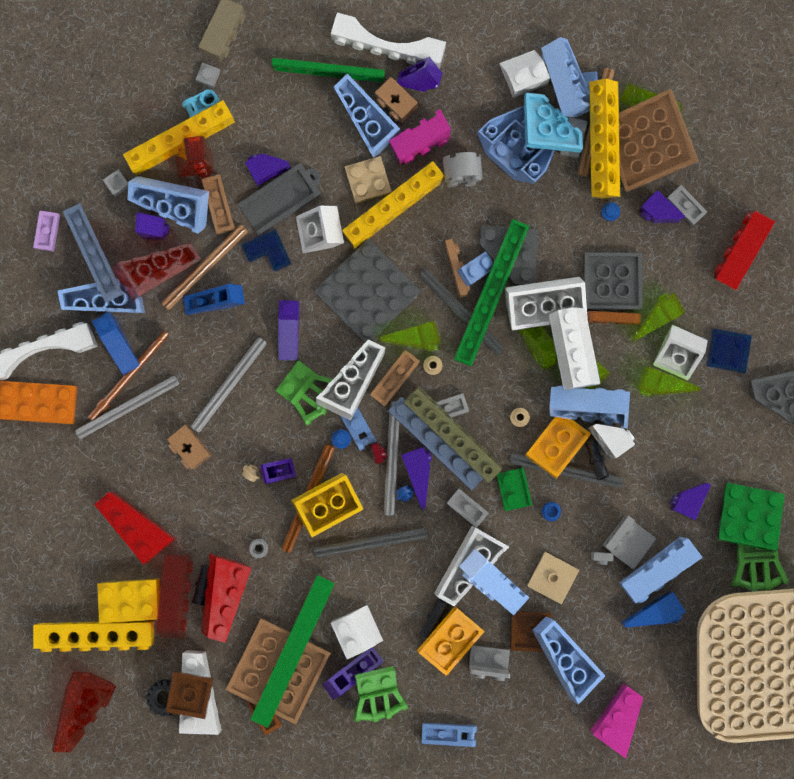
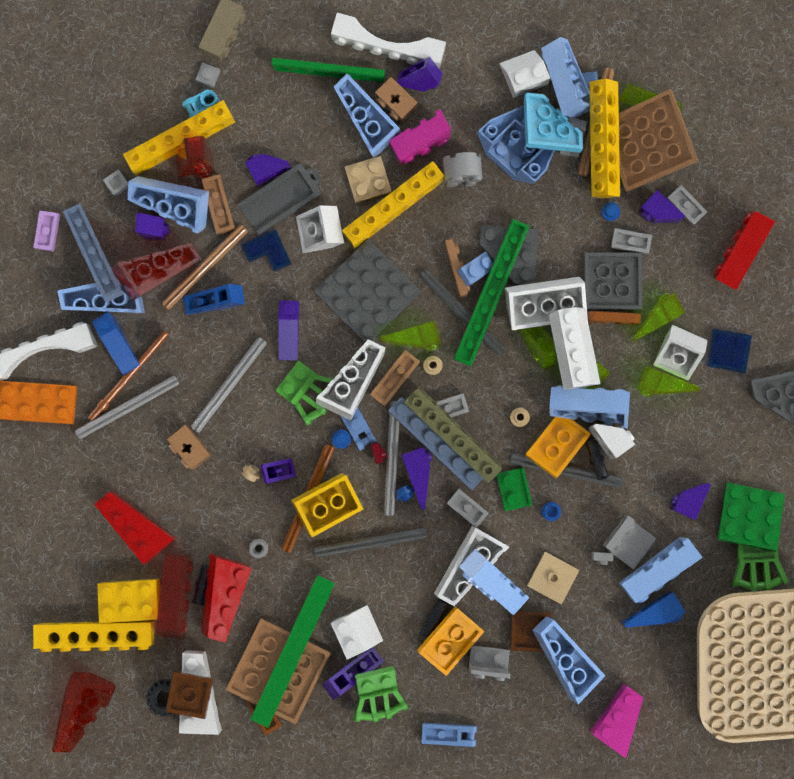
(631, 241): none -> light grey plate

